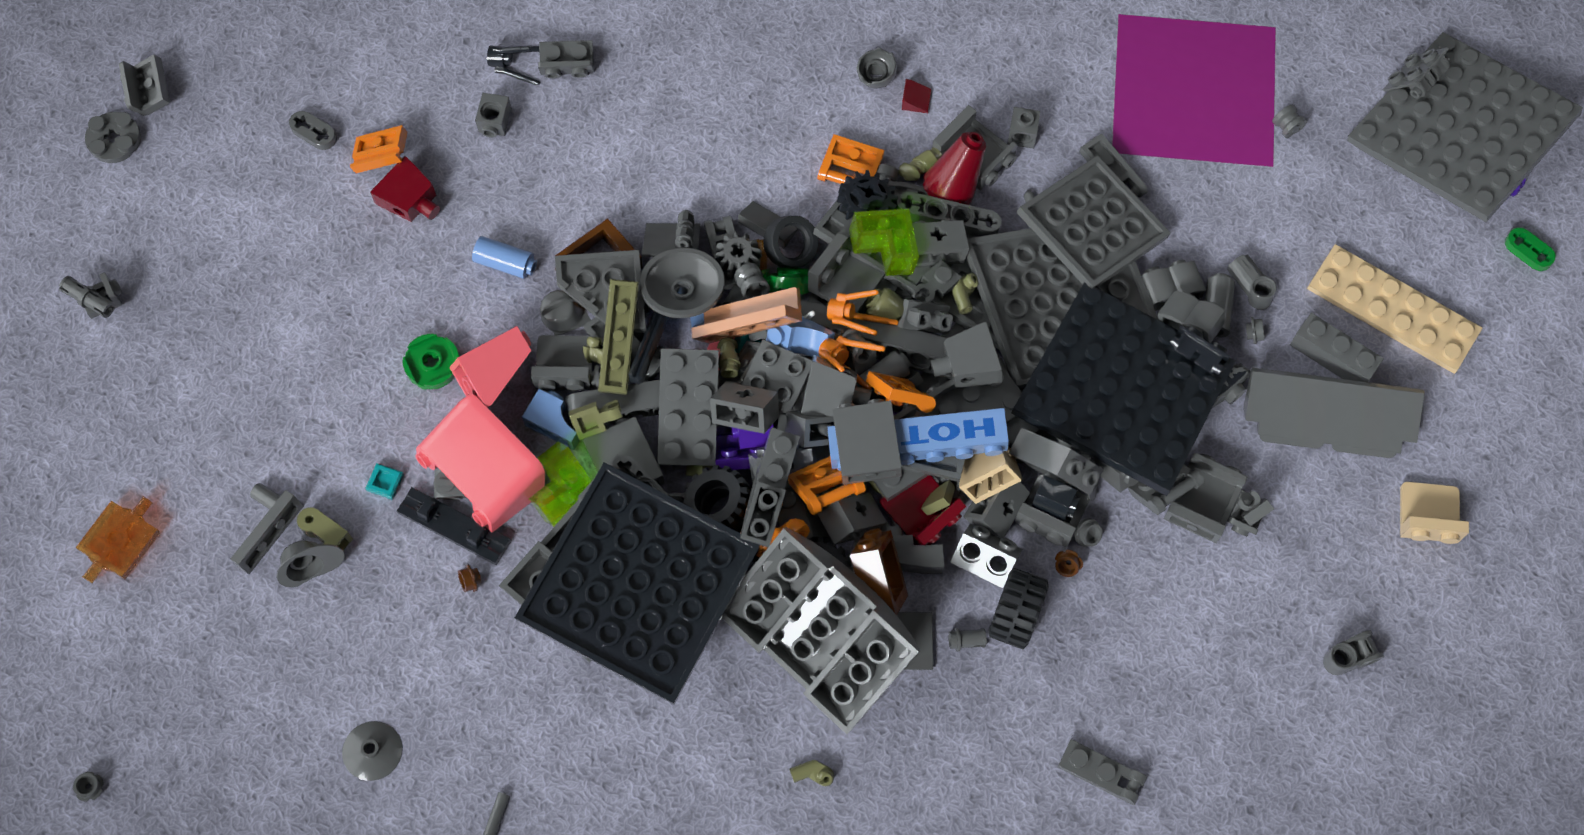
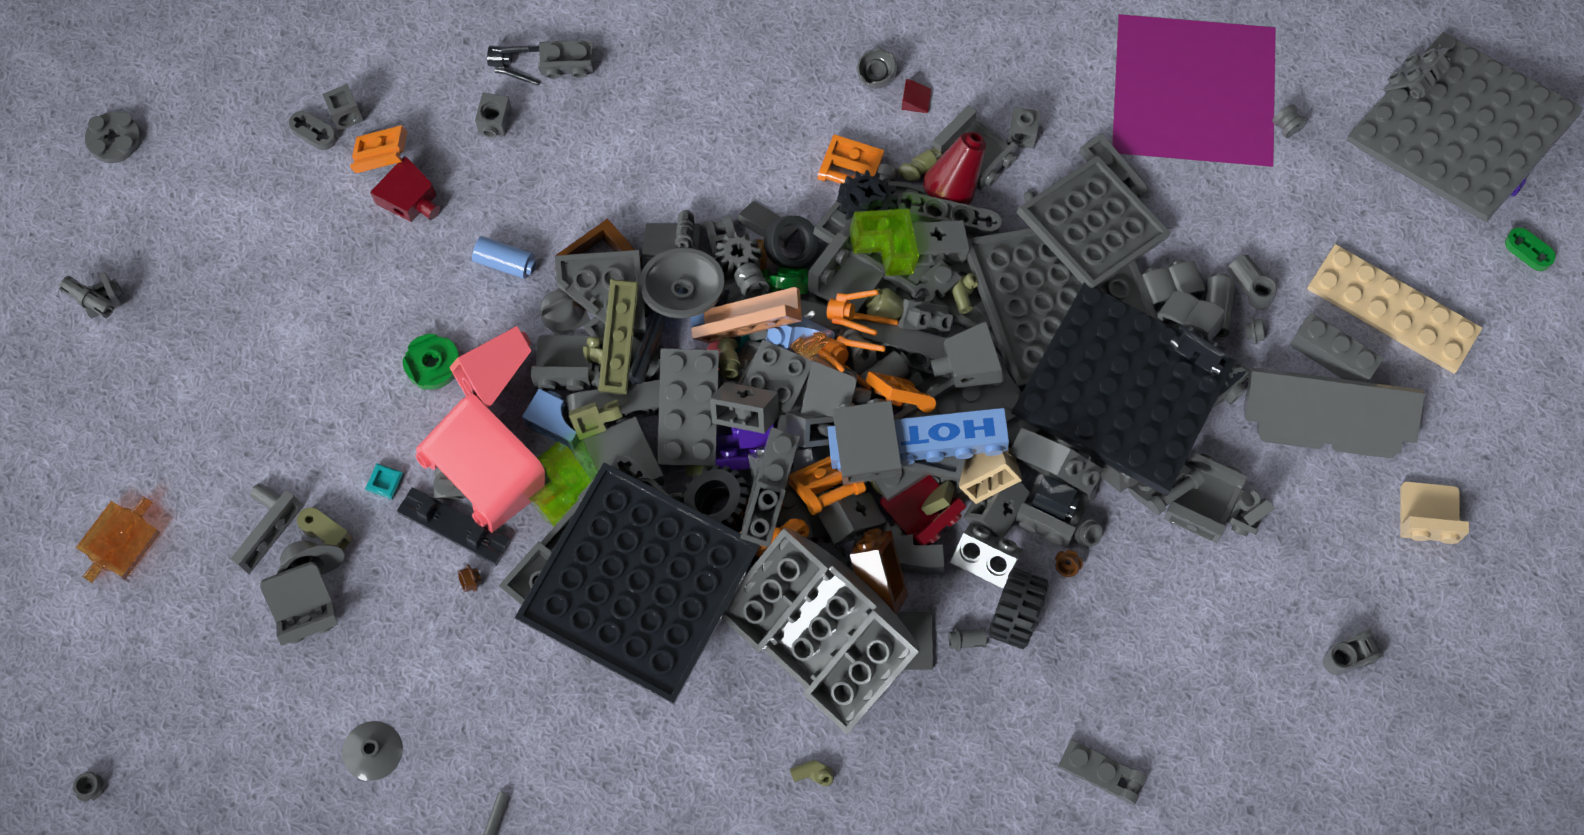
(144, 85): dark grey bracket -> none
(299, 603): none -> dark grey bracket
(342, 107): none -> dark grey brick
(810, 345): none -> clear orange tile

